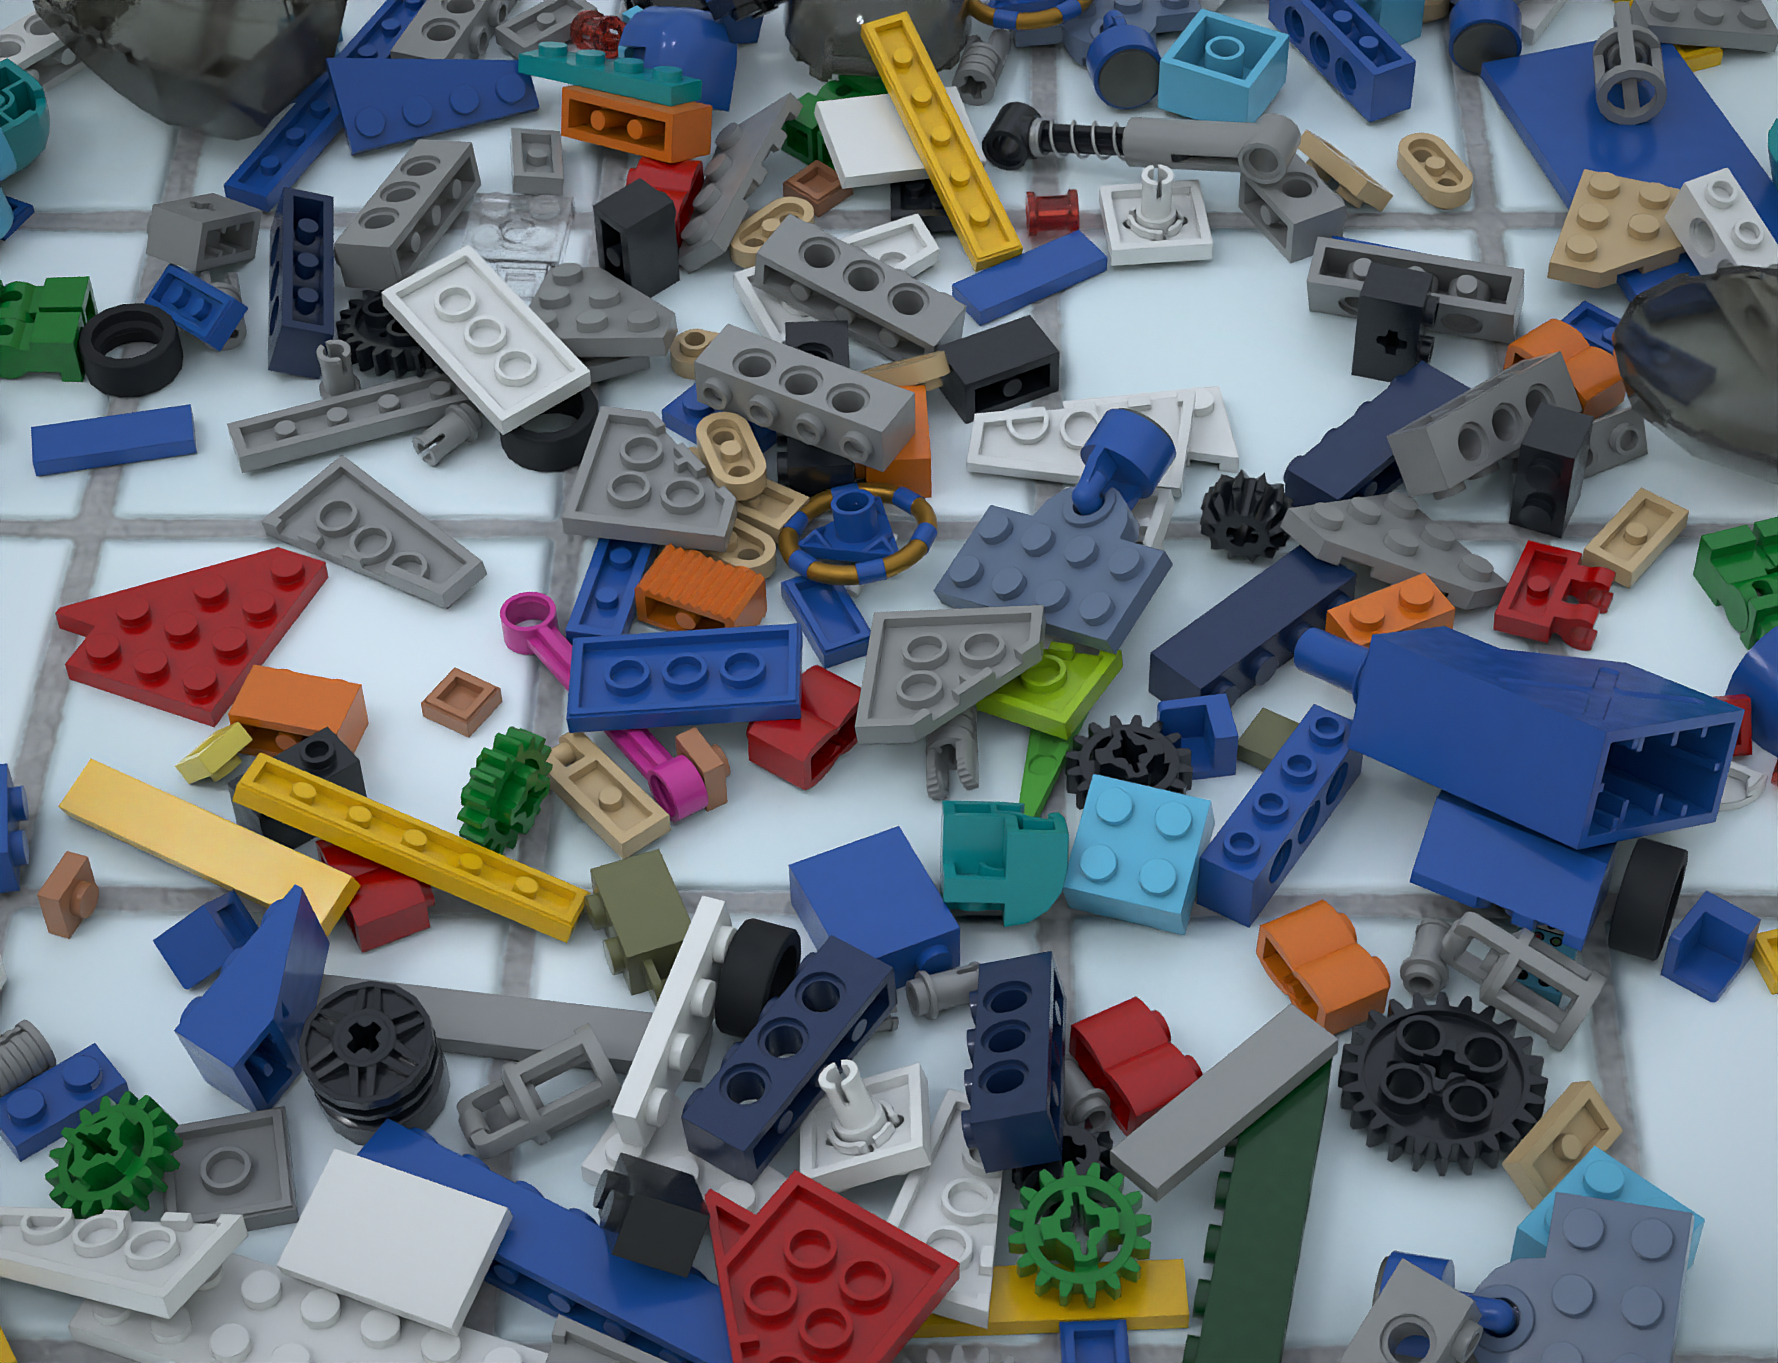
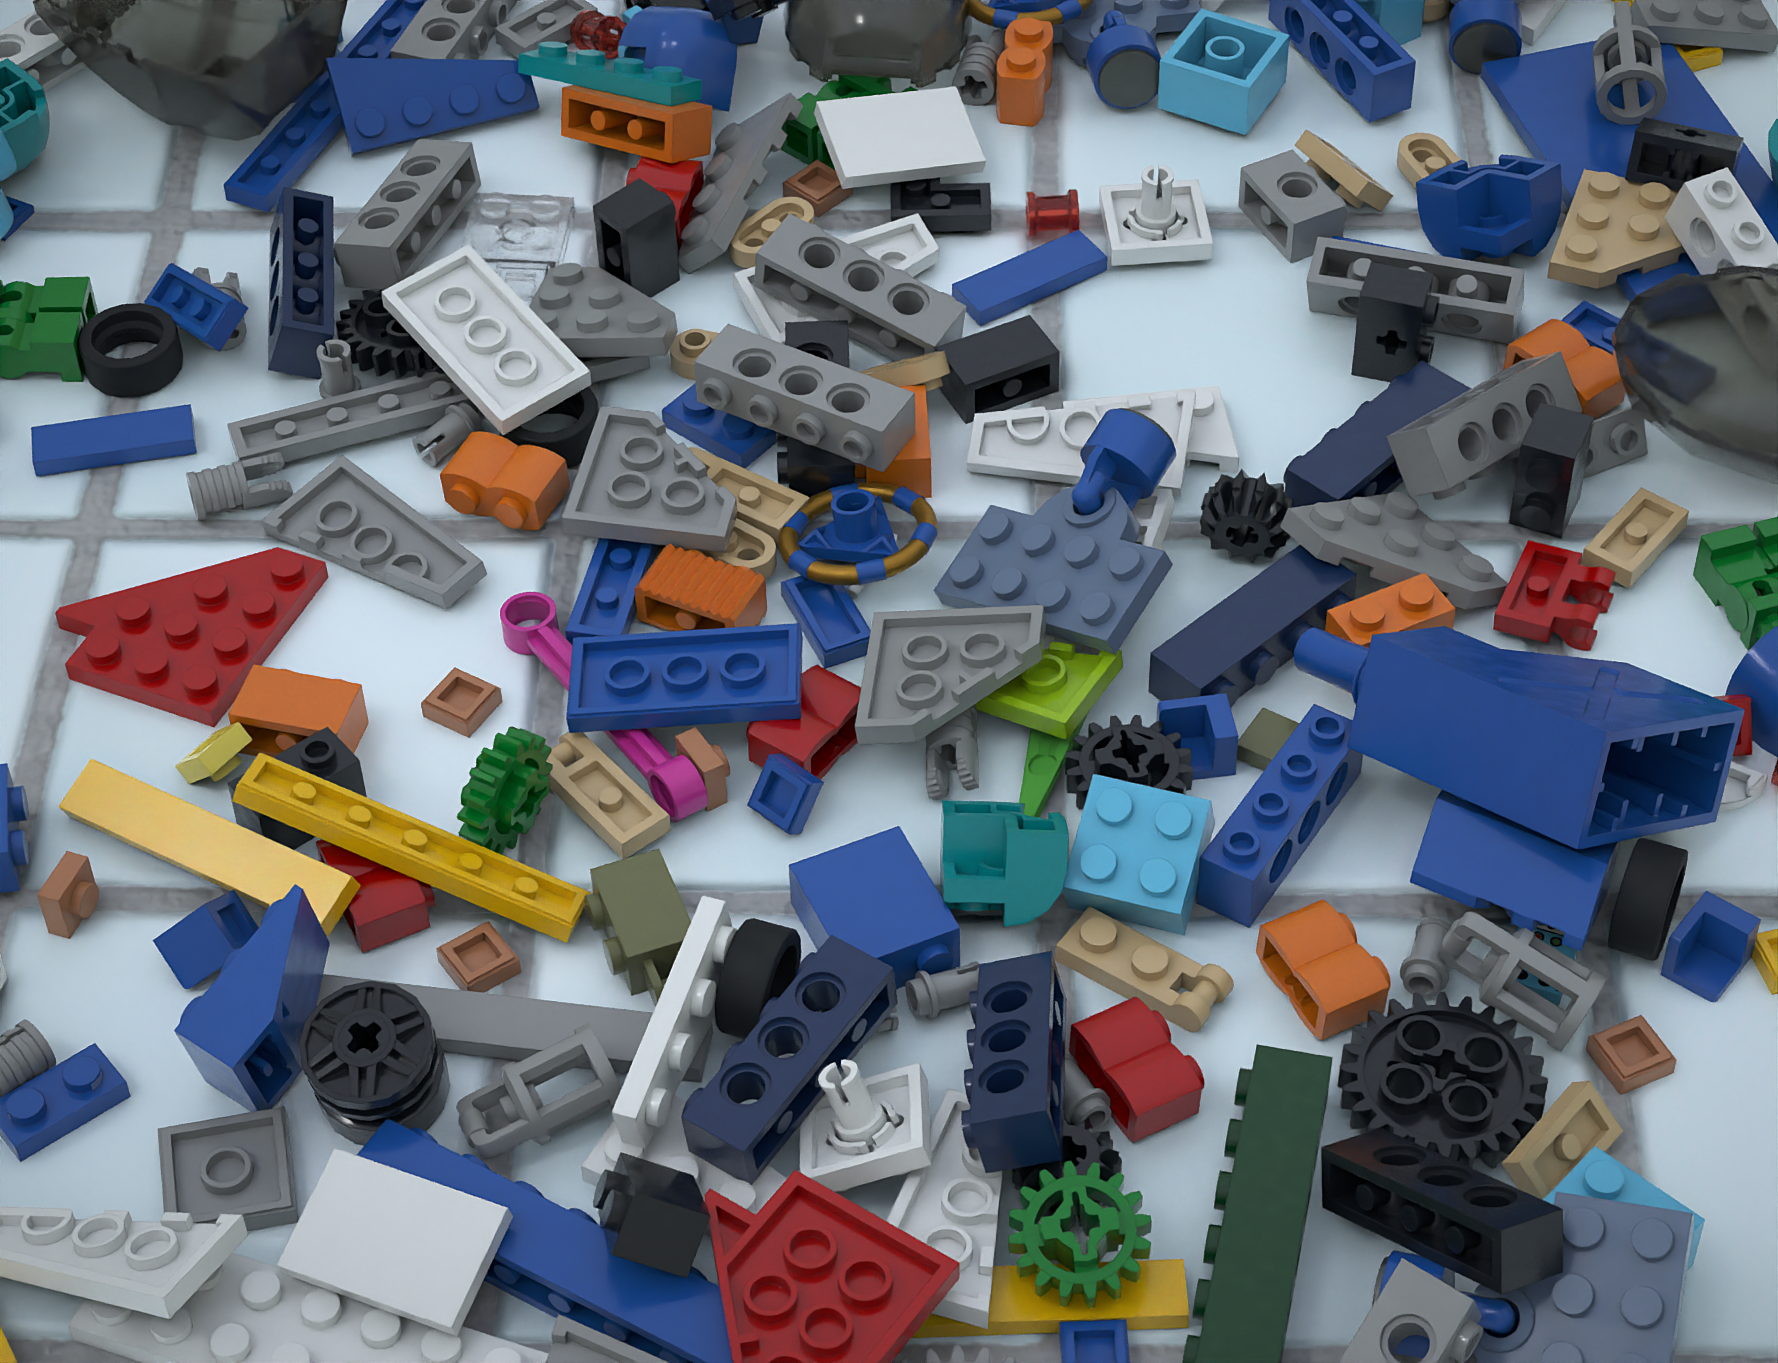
(114, 1157): green gear -> none
(203, 232): light grey brick -> none
(227, 487): none -> light grey hinge
(479, 959): none -> nougat tile
(505, 481): none -> orange brick
(536, 162): light grey plate -> none
(731, 454): tan plate -> none
(785, 793): none -> blue tile
(941, 141): yellow tile -> none
(1024, 72): none -> orange brick
(1143, 969): none -> tan plate
(1223, 1102): light grey tile -> none
(1256, 149): light grey piece -> none
(1443, 1210): none -> black brick
(1491, 207): none -> blue brick
(1631, 1054): none -> nougat tile
(1679, 153): none -> black brick

